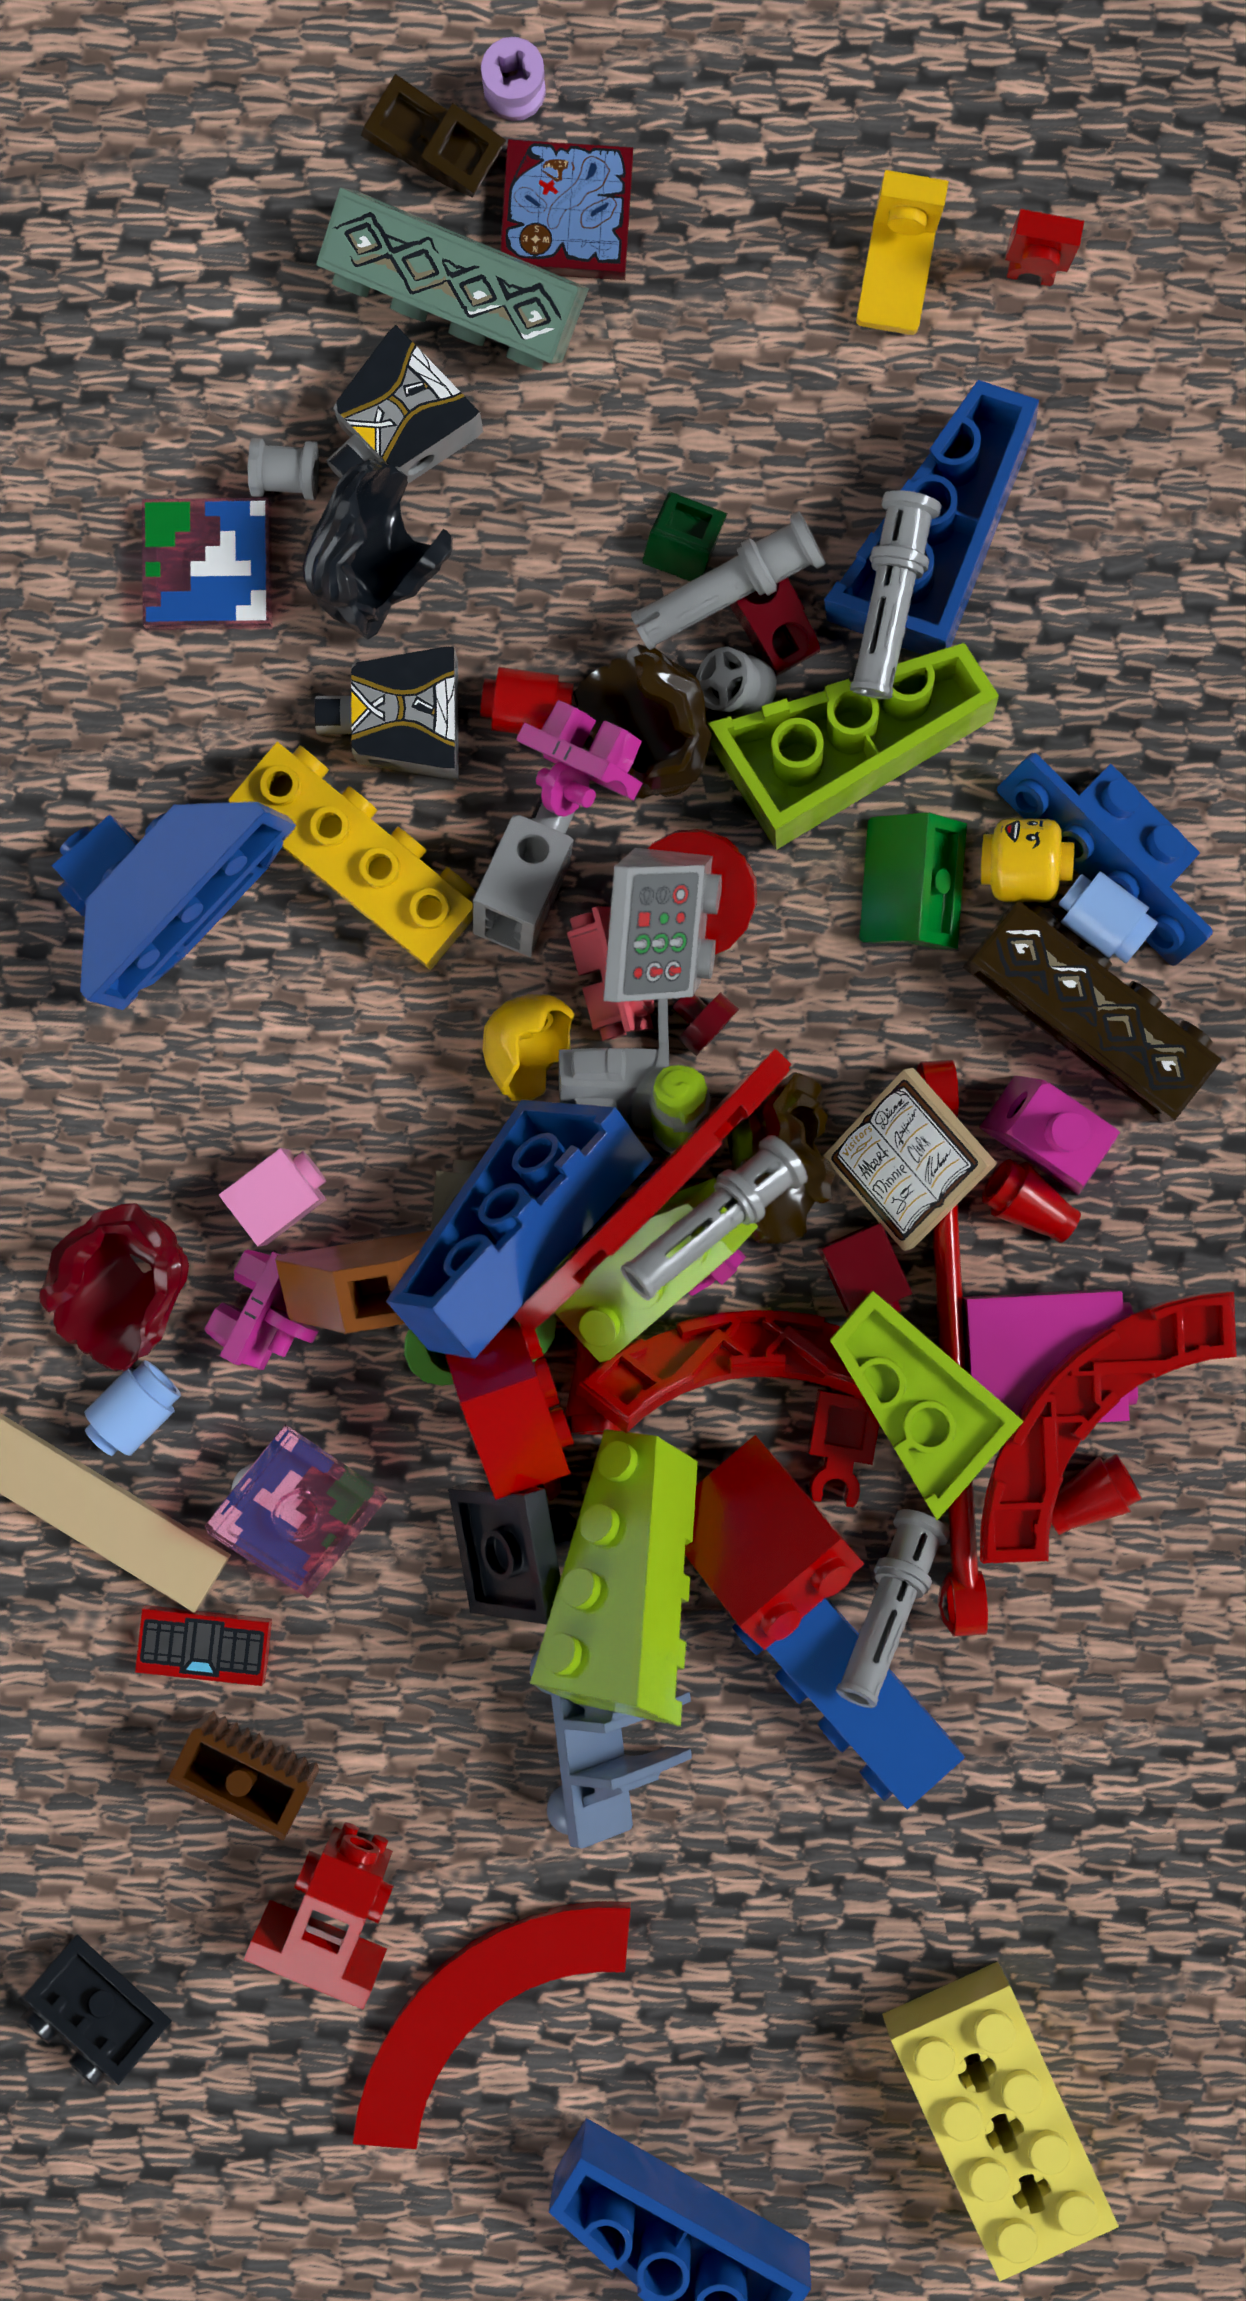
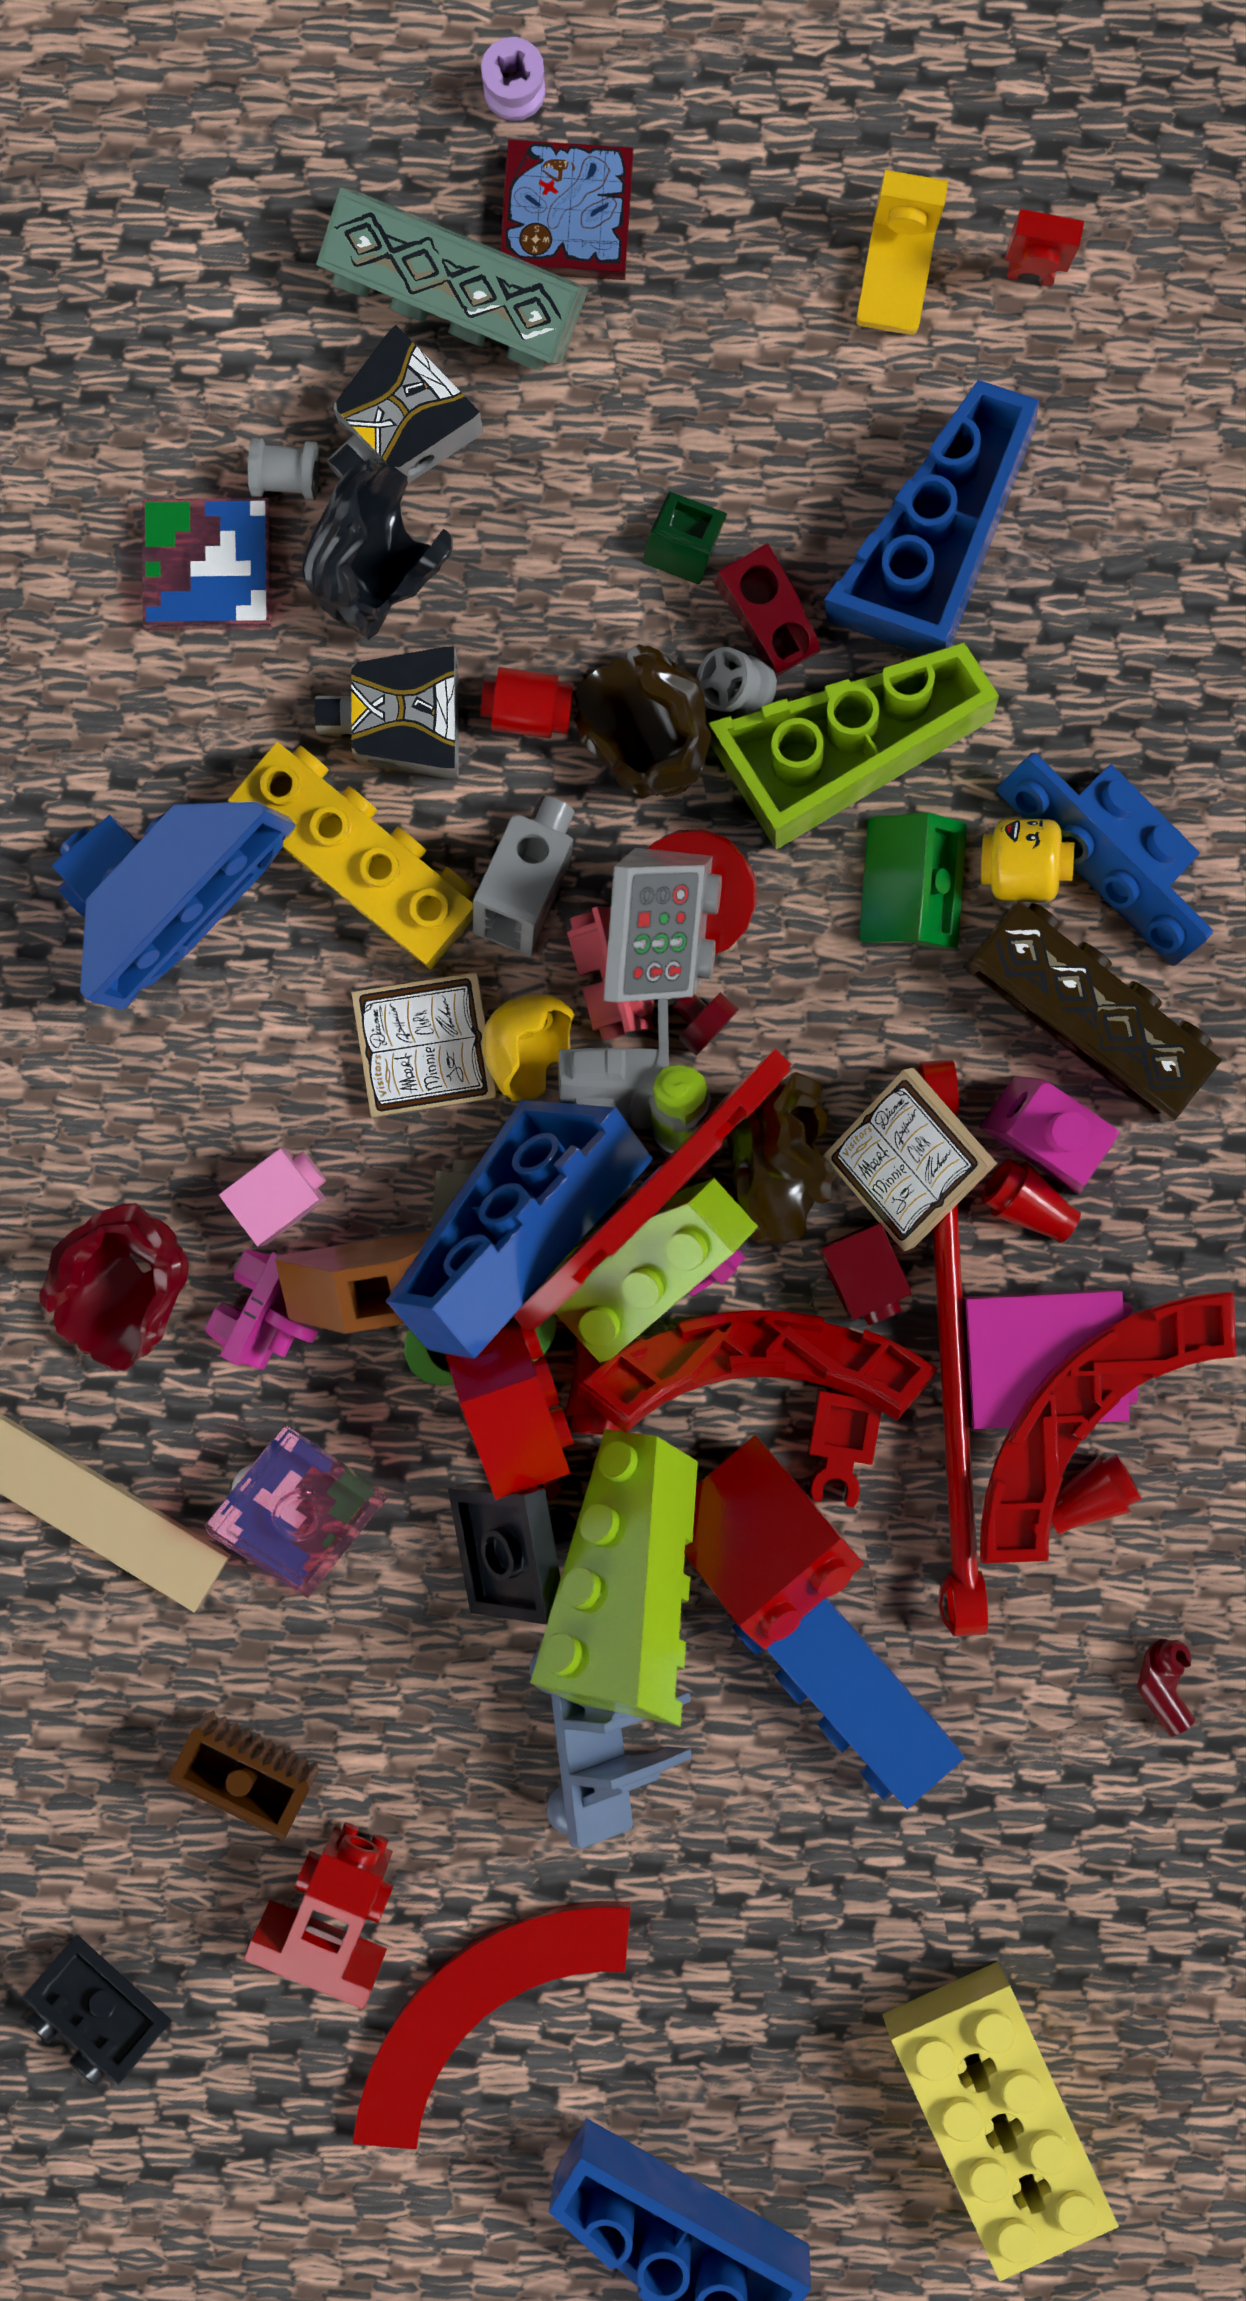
(131, 1409): light blue brick -> none
(203, 1645): tile -> none
(423, 1045): none -> tile
(432, 139): dark brown slope -> none
(561, 742): dark pink hips -> none
(743, 1204): light grey pin -> none
(754, 569): light grey pin -> none
(898, 563): light grey pin -> none
(901, 1580): light grey pin -> none
(924, 1401): lime wing -> none
(1106, 916): light blue brick -> none
(1158, 1683): none -> dark red arm

